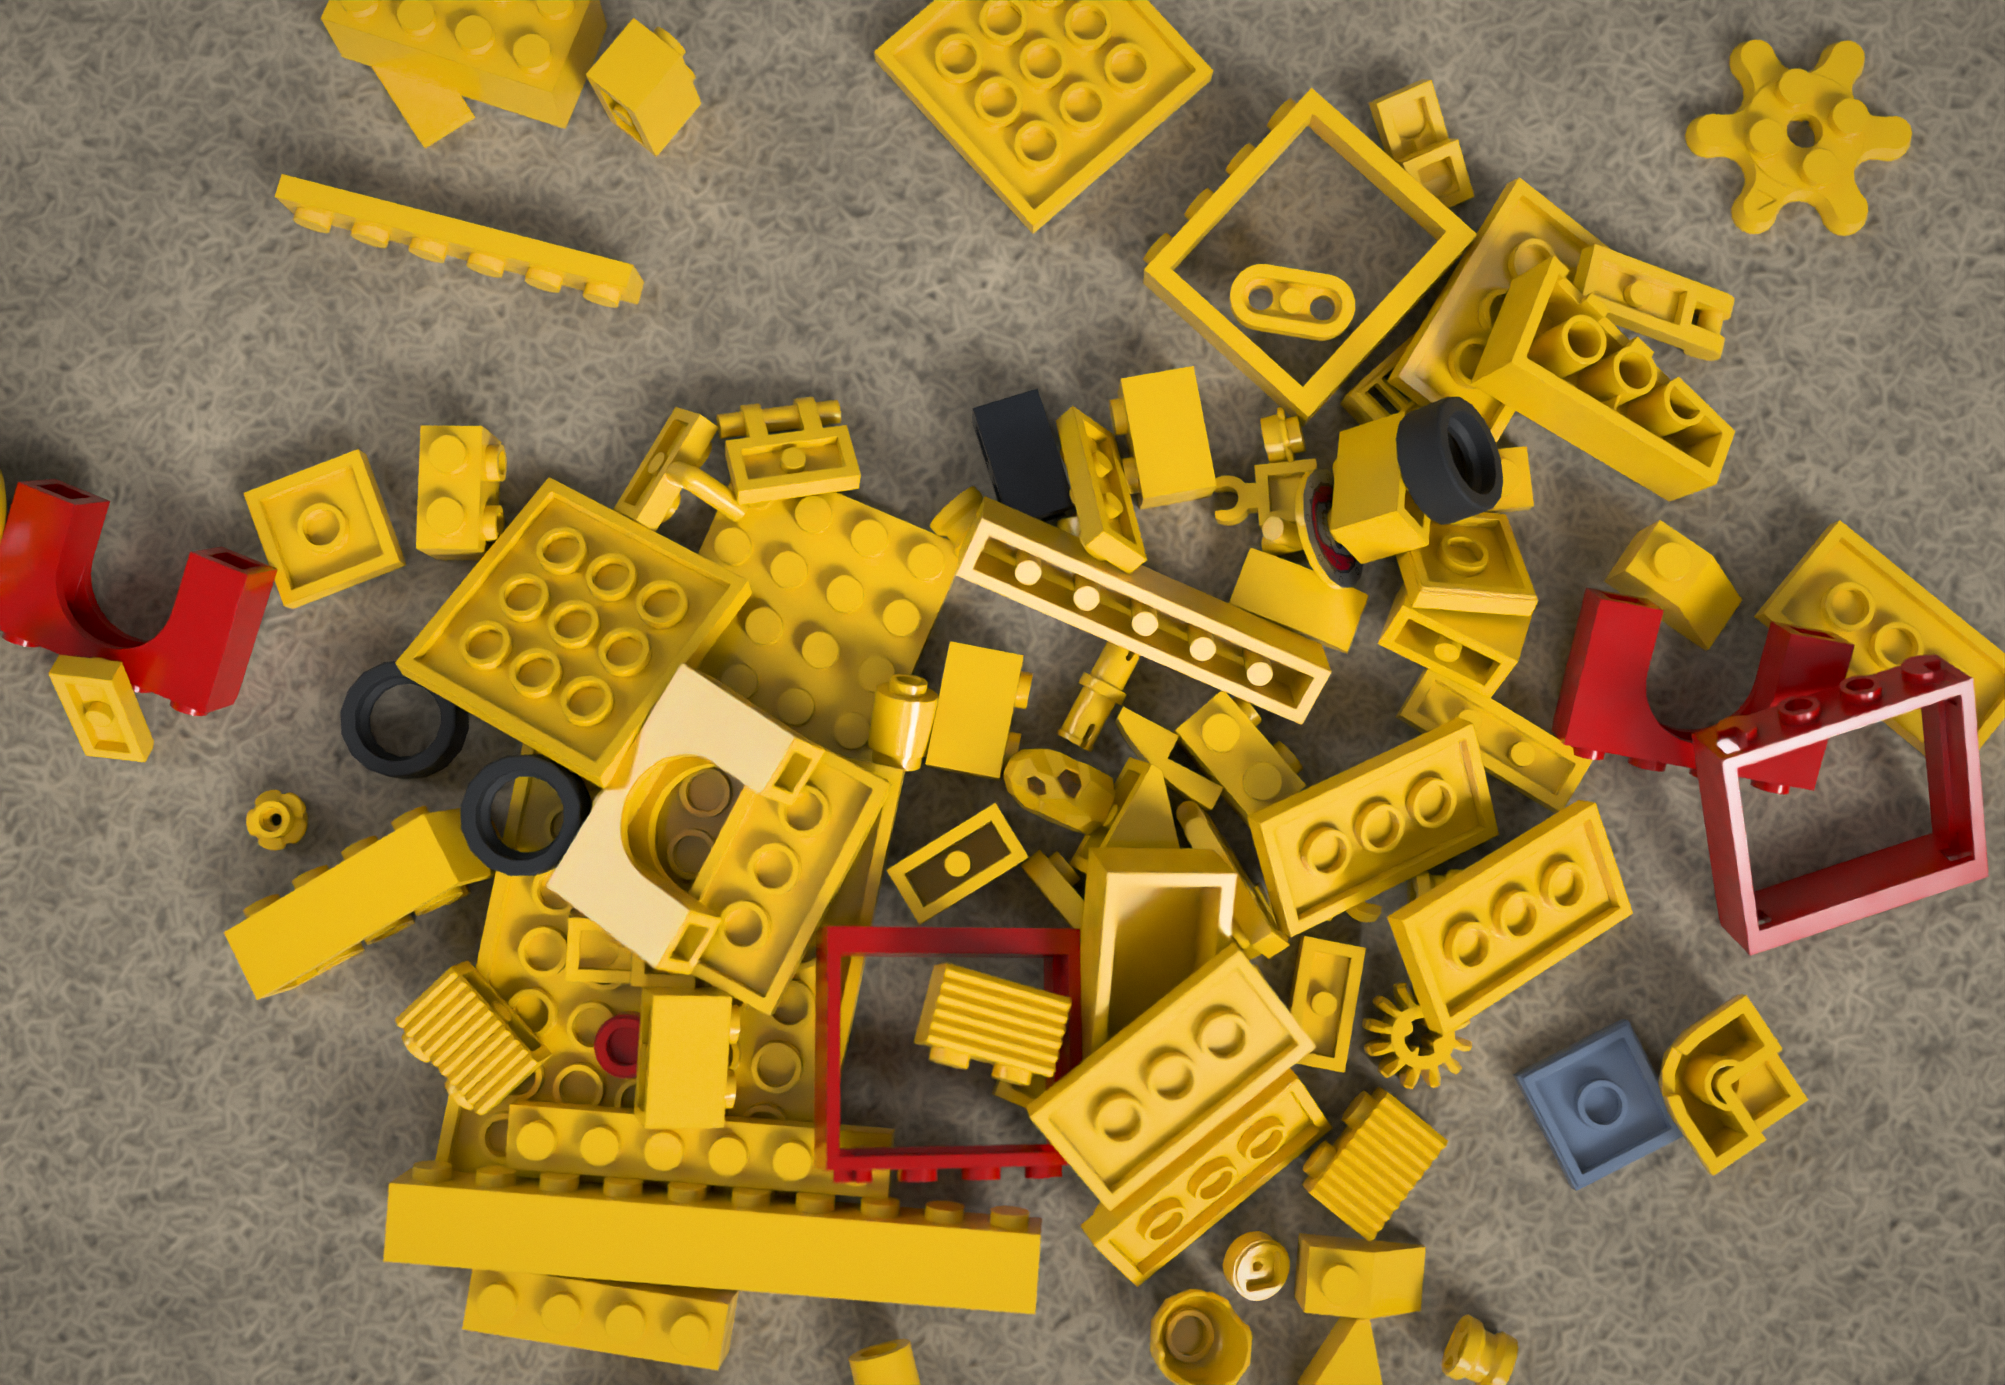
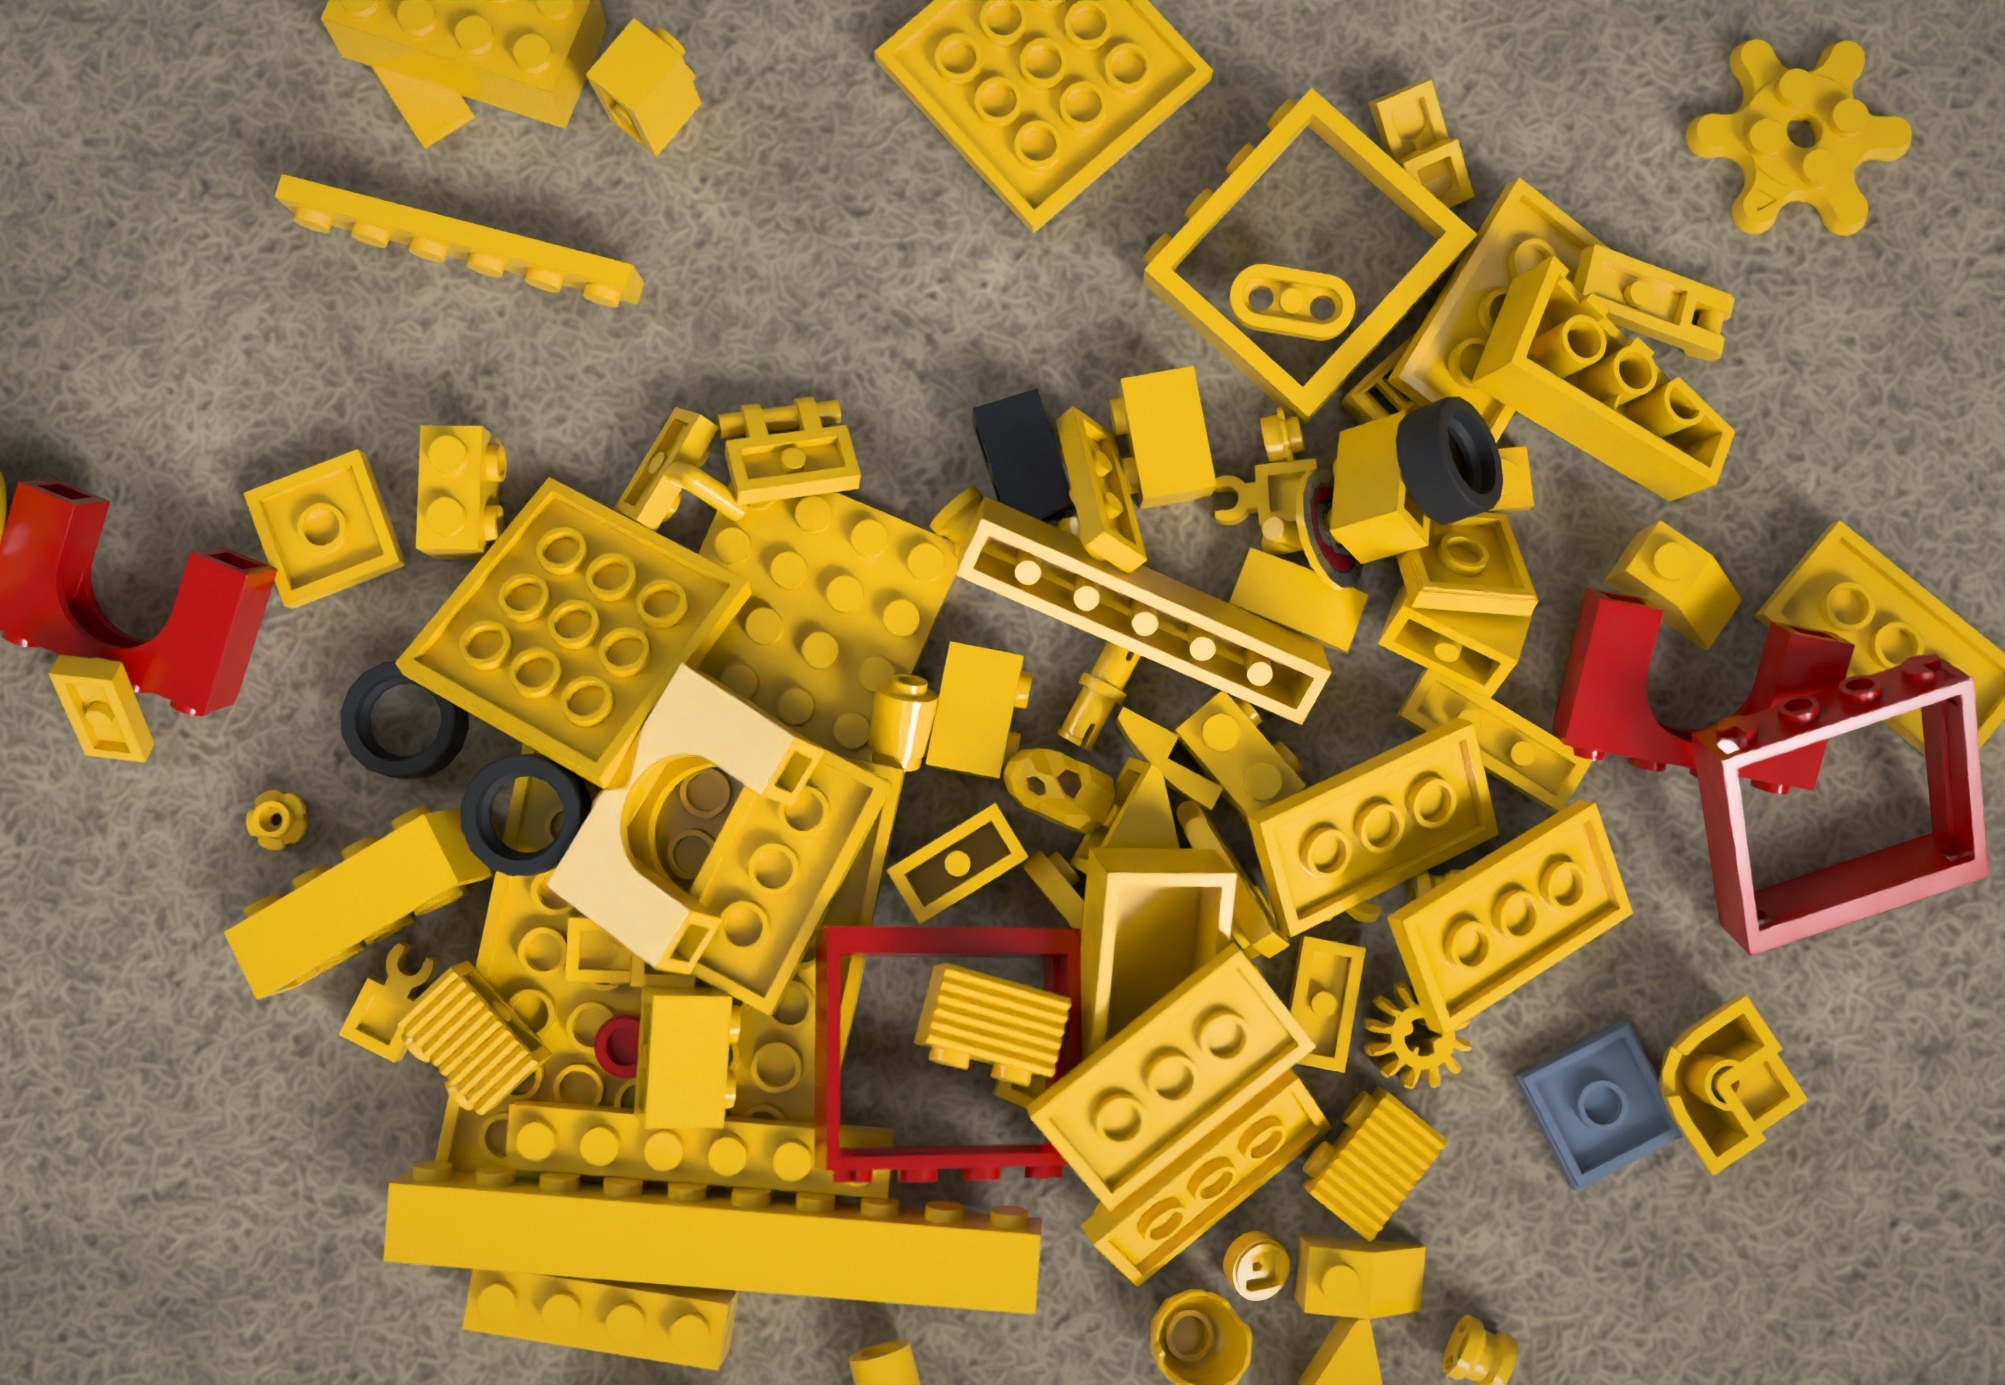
(380, 1002): none -> yellow plate

